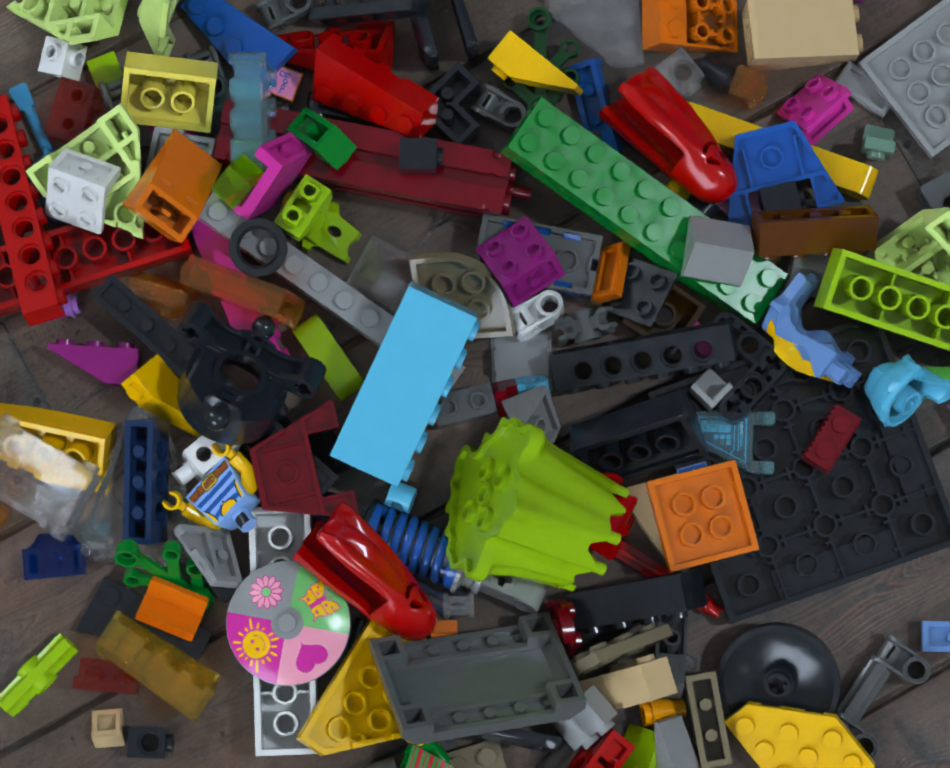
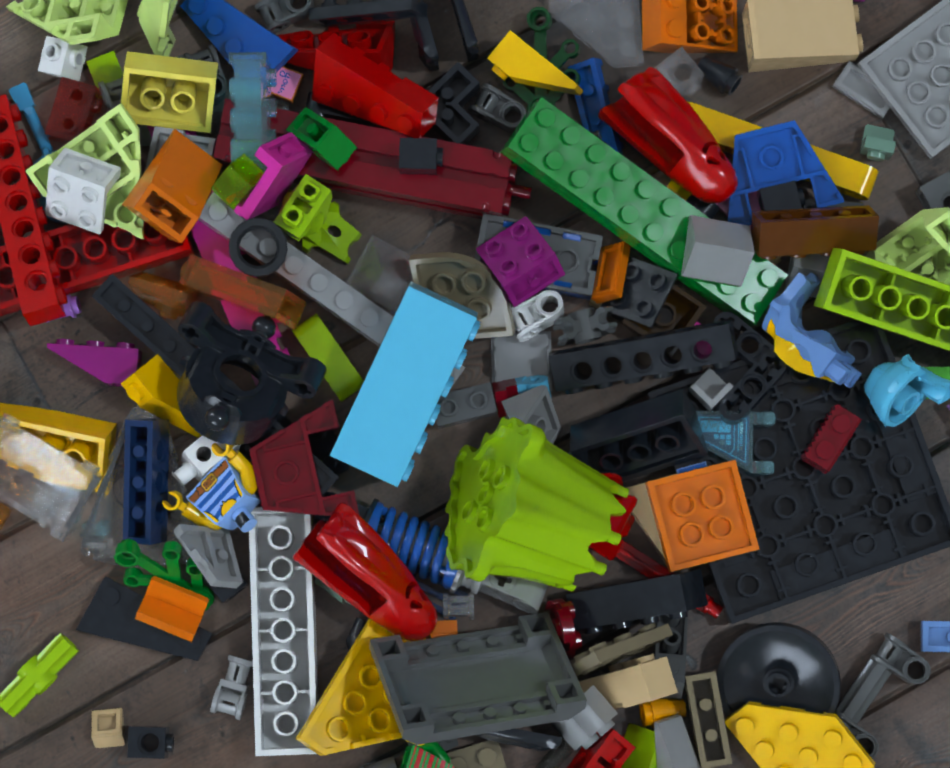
(53, 558): clear blue slope -> none
(104, 676): clear red bracket -> none
(158, 665): clear yellow wedge -> none
(231, 689): none -> light grey connector
(287, 624): dish -> none
(403, 496): medium azure leg -> none
(749, 85): clear orange bracket -> none
(817, 107): dark pink bracket -> none

